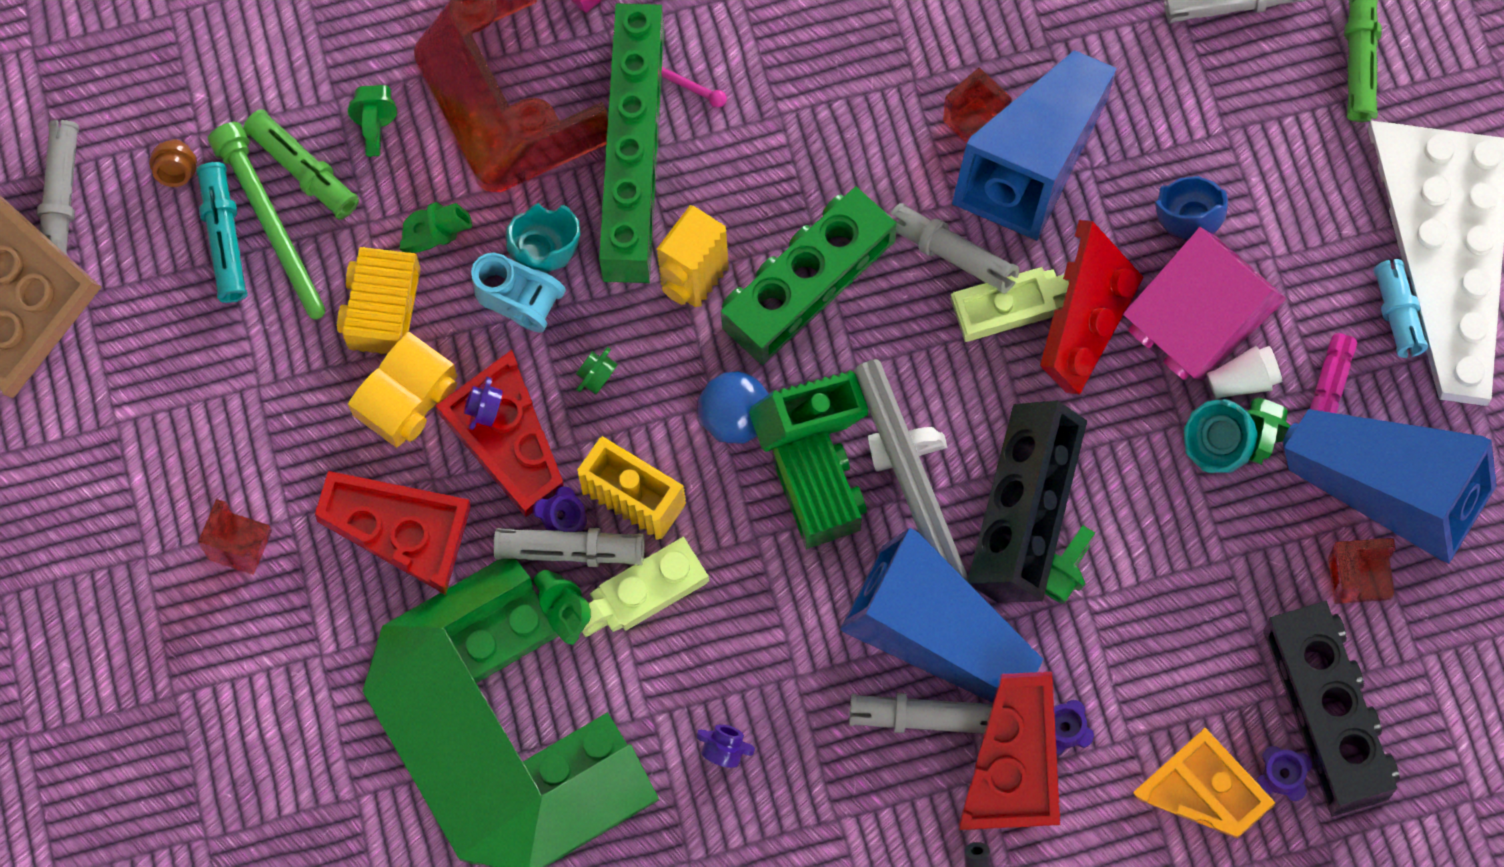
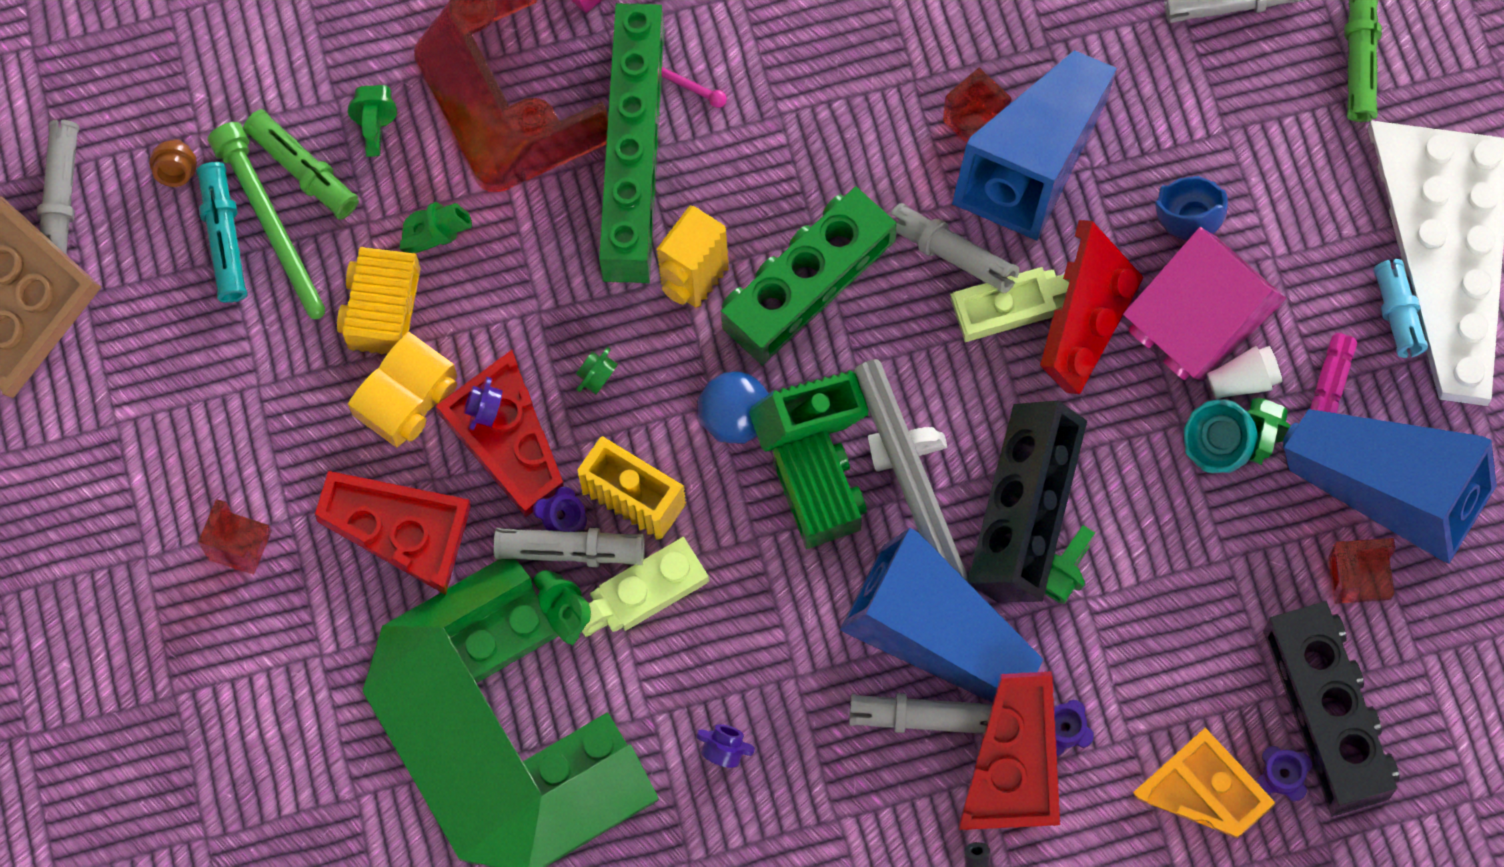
(523, 296): medium azure piece -> none
(543, 237): teal hair -> none

